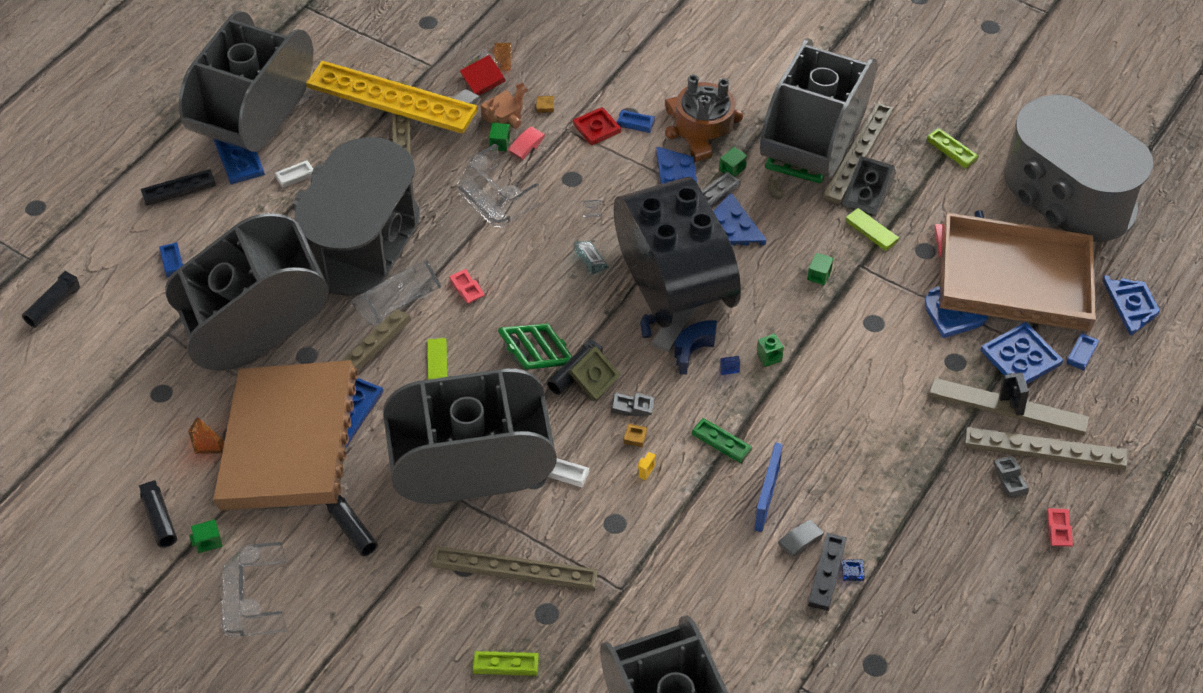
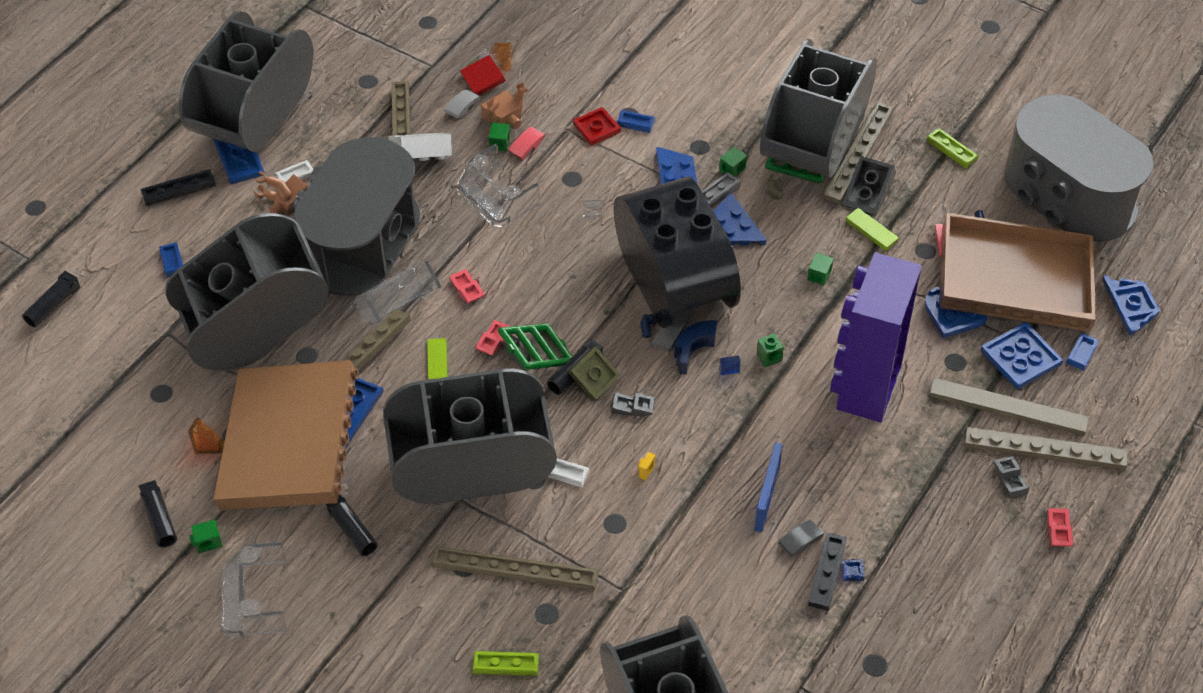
(285, 193): none -> nougat torso
(392, 97): yellow plate -> none
(425, 145): none -> white slope
(491, 341): none -> coral slope
(545, 104): pearl gold tile -> none
(590, 256): clear light blue slope -> none
(635, 435): pearl gold plate -> none
(701, 114): piece -> none
(721, 440): green tile -> none
(874, 335): none -> dark purple brick
(1015, 390): black bracket -> none

